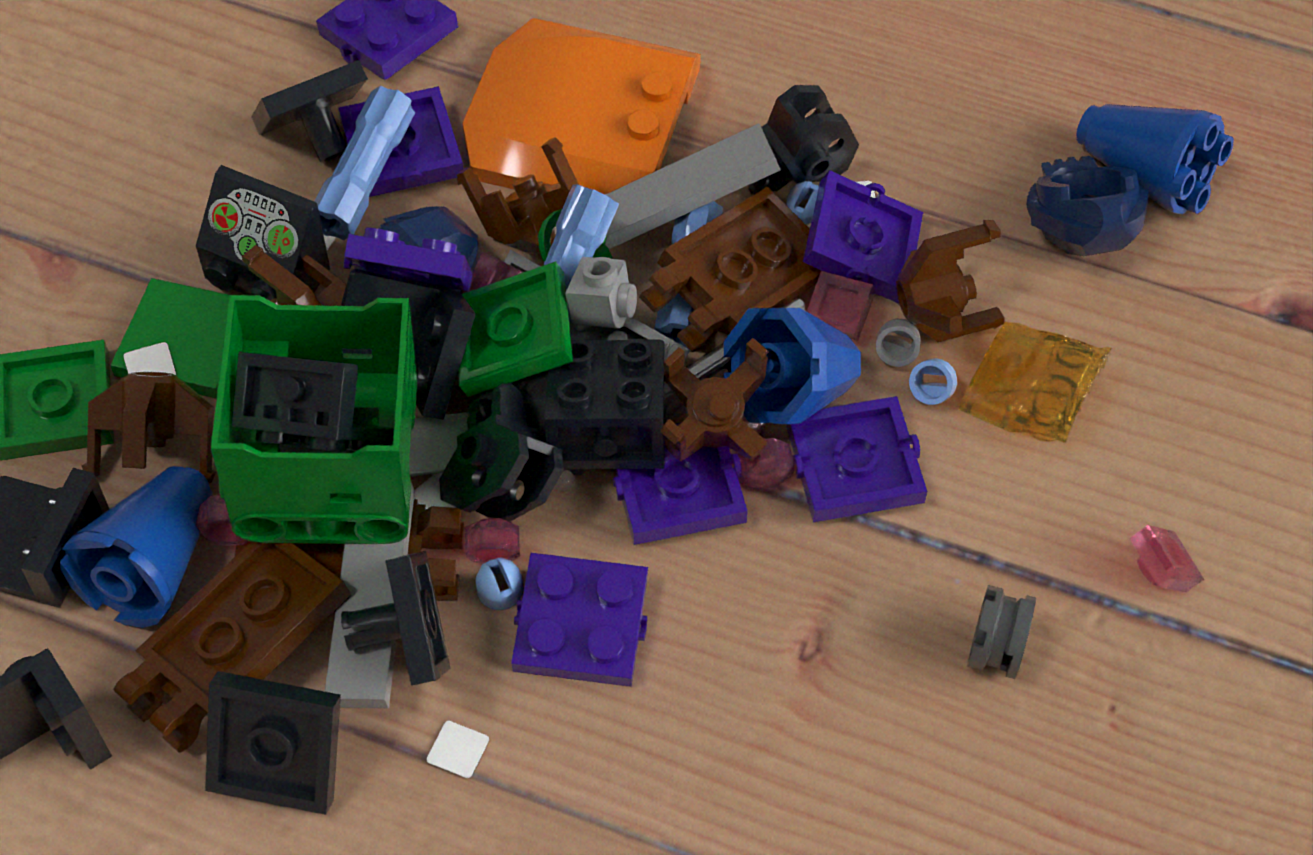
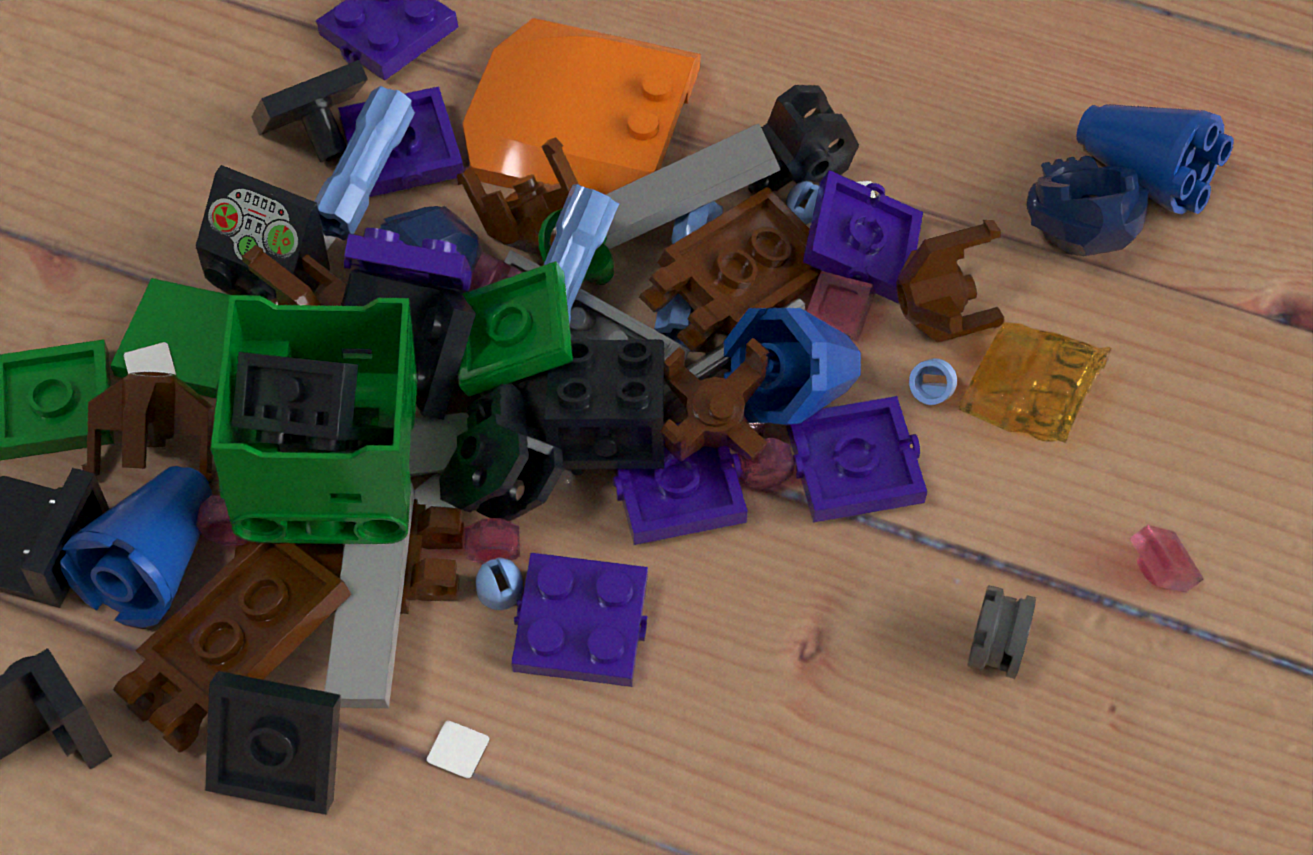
(410, 617): black tile -> none
(601, 293): light grey plate -> none
(895, 350): light grey hinge -> none

